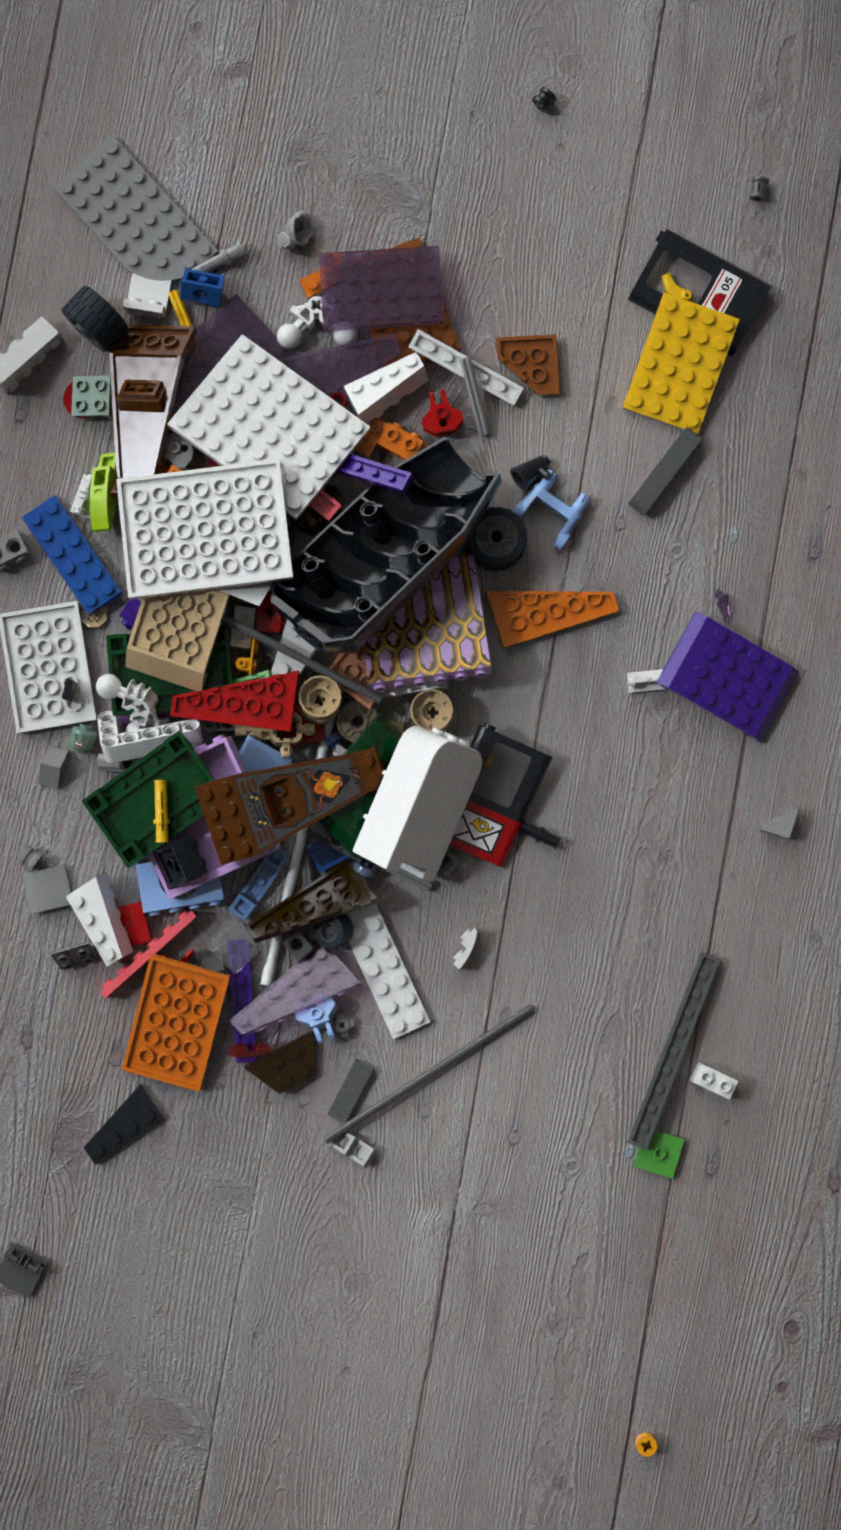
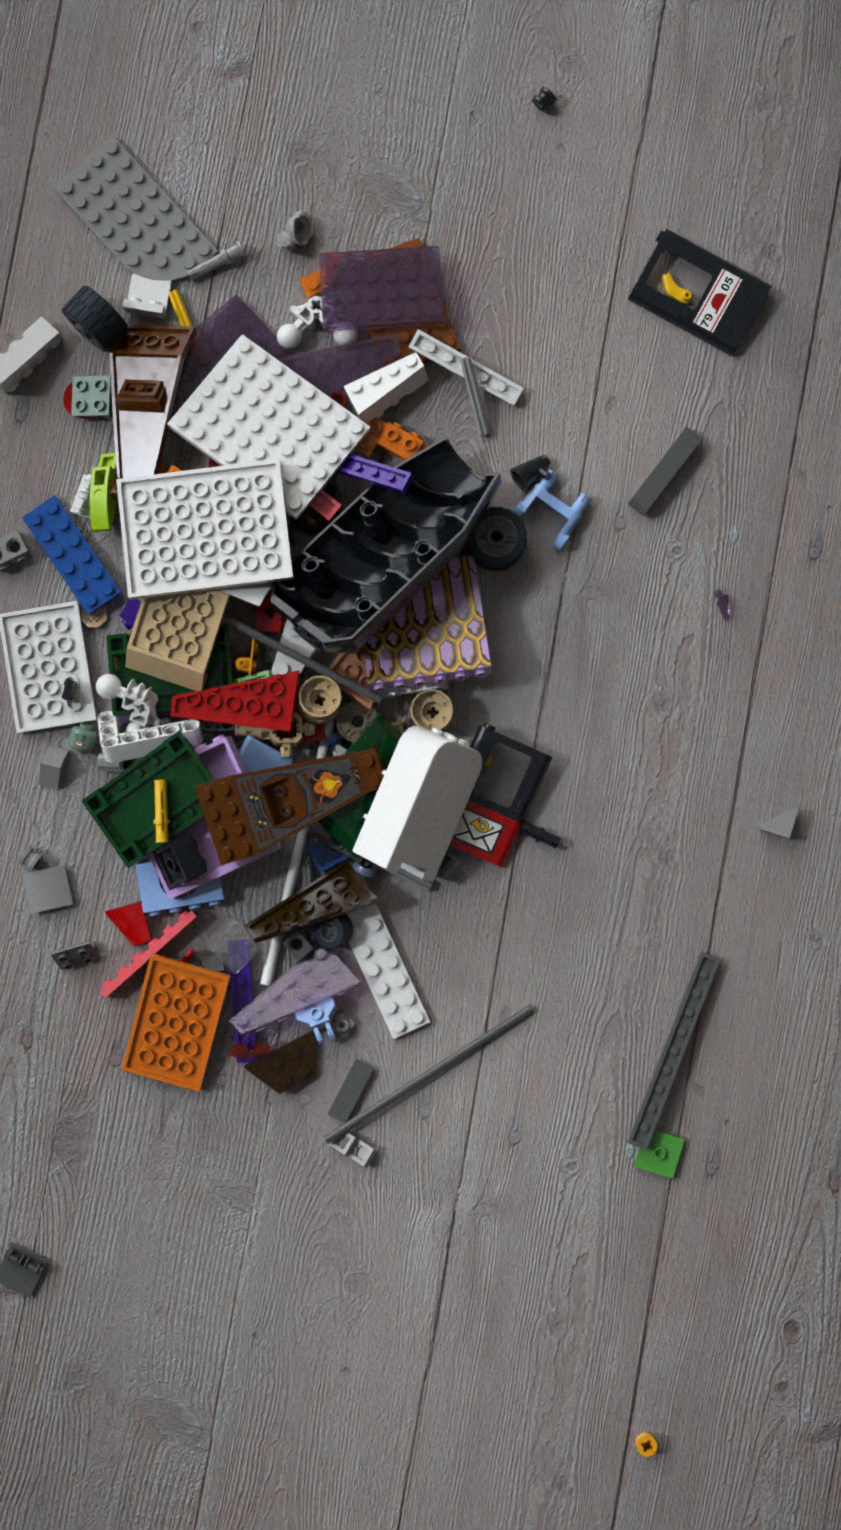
(101, 919): white wedge -> none
(127, 1122): black wing -> none
(174, 452): light grey hinge -> none
(202, 287): blue brick -> none
(248, 617): white brick -> none
(259, 884): medium blue slope -> none
(441, 414): red hinge -> none
(468, 942): white slope -> none
(532, 361): dark orange plate -> none
(534, 614): orange wing -> none
(643, 681): white hinge -> none
(680, 363): yellow plate -> none
(713, 1080): white brick -> none
(727, 676): dark purple slope -> none
(759, 194): dark grey bush -> none

